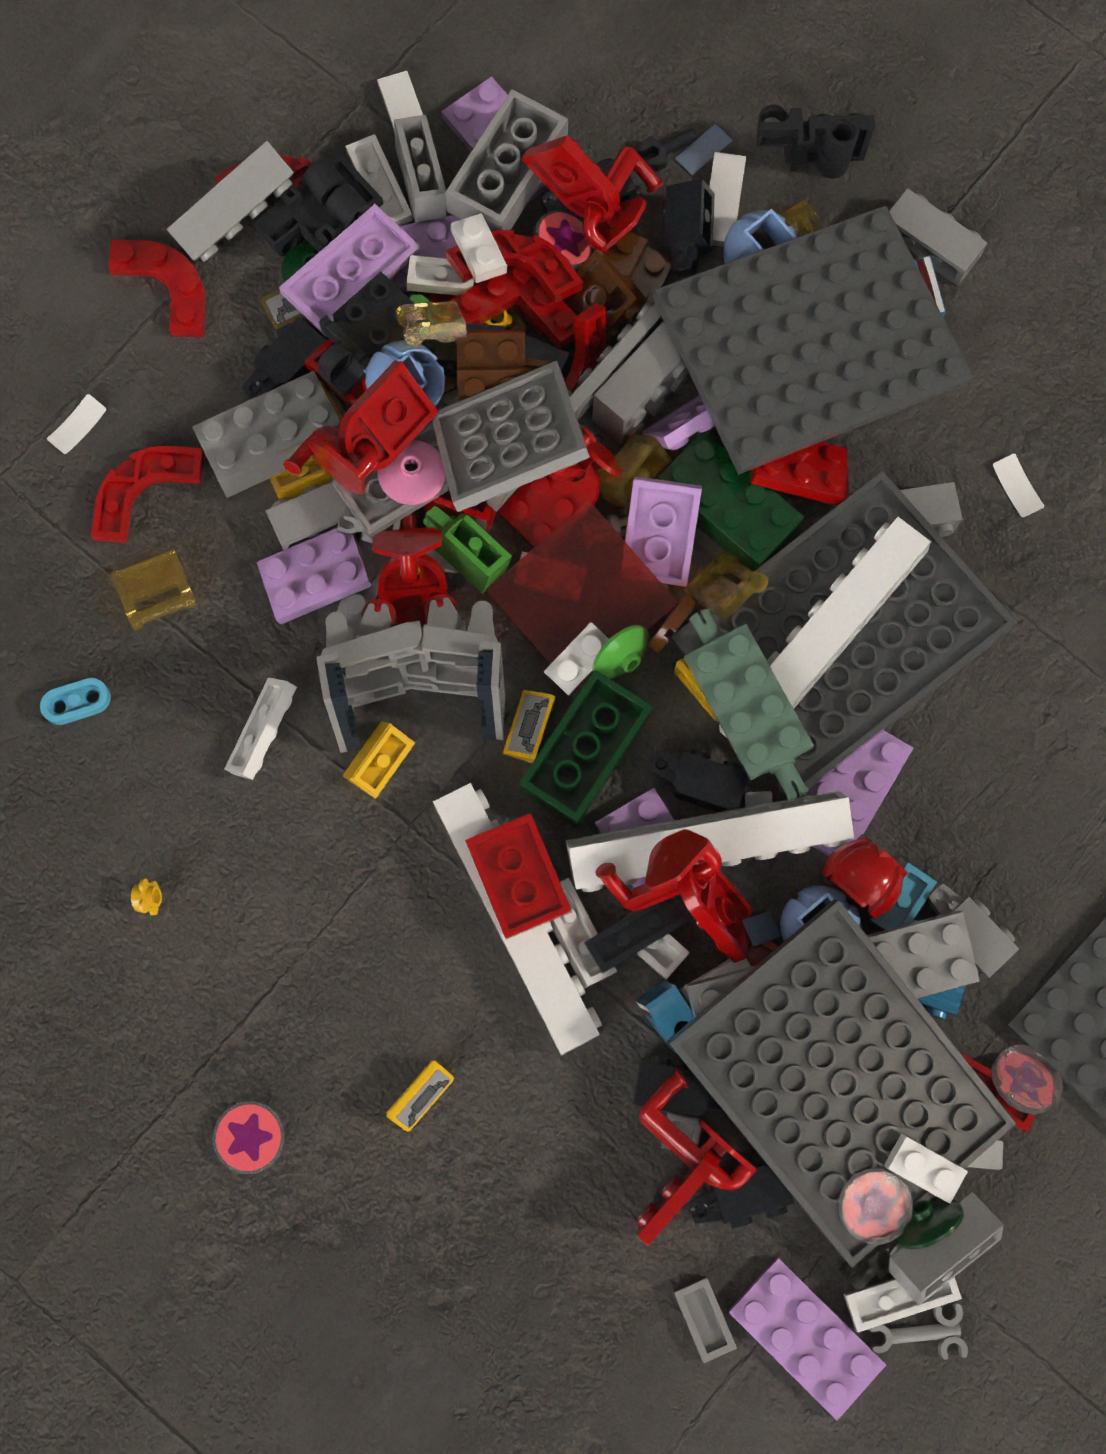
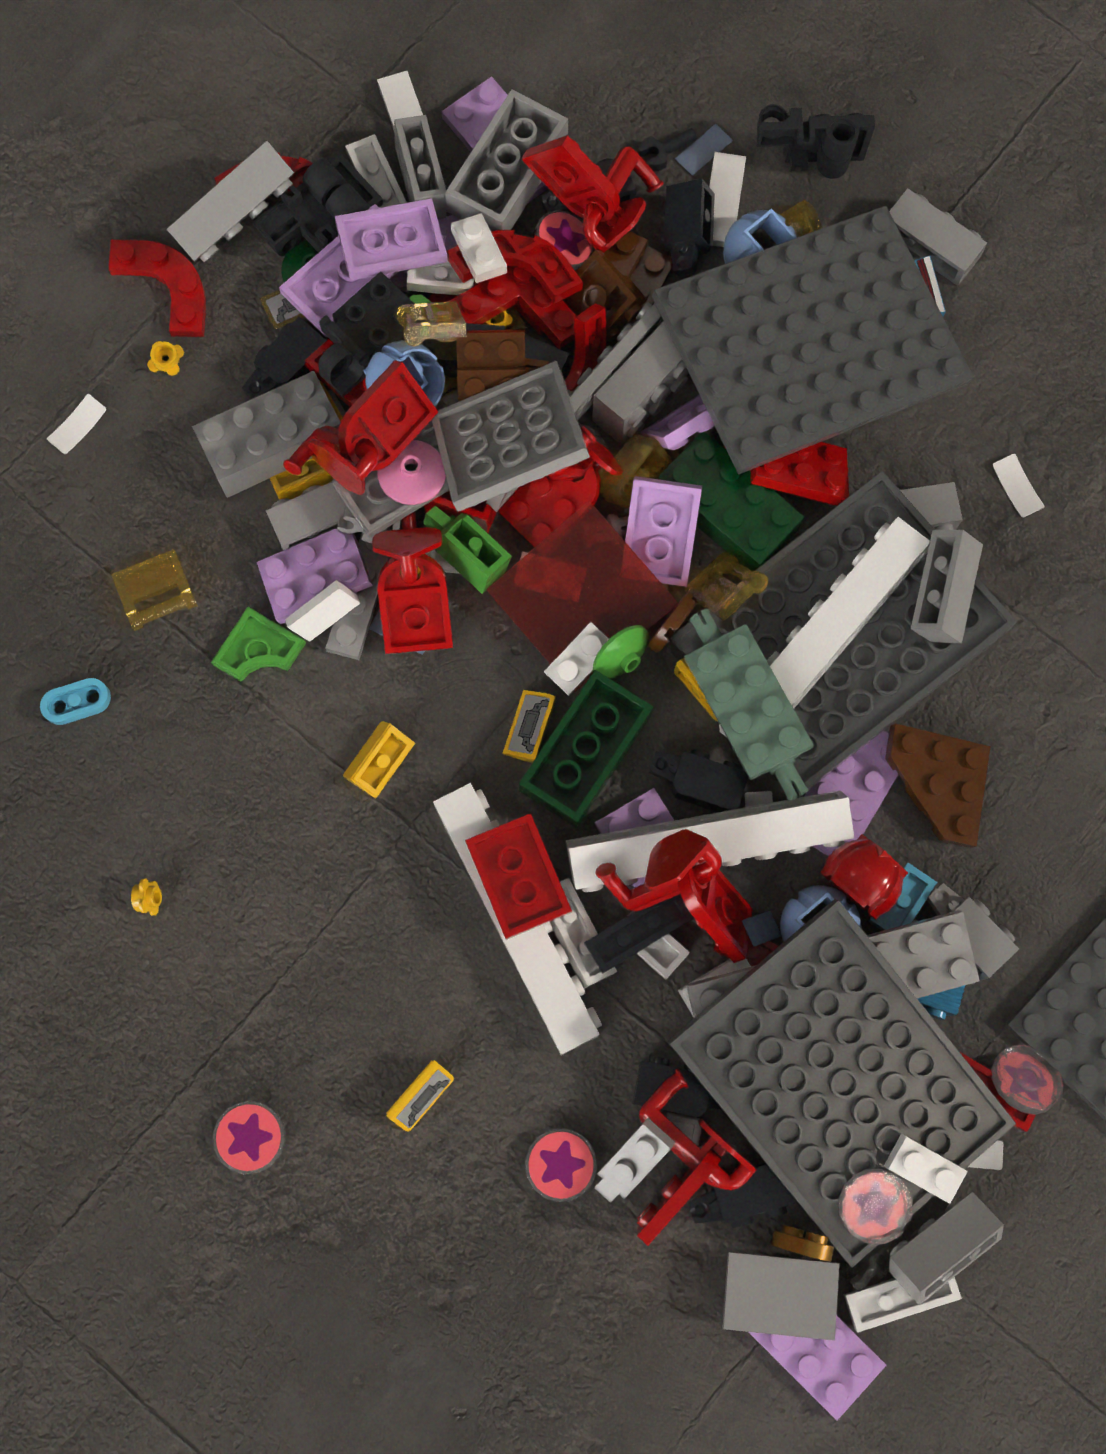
(134, 475): red plate -> none
(160, 350): none -> yellow plate
(257, 644): none -> bright green tile
(260, 728): white plate -> none
(322, 611): none -> white tile
(391, 239): none -> lavender plate
(405, 656): light grey container -> none
(561, 1165): none -> tile
(633, 1161): none -> hinge
(664, 1009): dark azure torso -> none
(704, 1319): light grey tile -> none
(781, 1296): none -> light grey tile
(812, 1245): none -> pearl gold plate
(931, 1223): dark green dish -> none
(942, 779): none -> reddish brown plate
(947, 586): none -> light grey brick
(948, 1331): light grey bar -> none

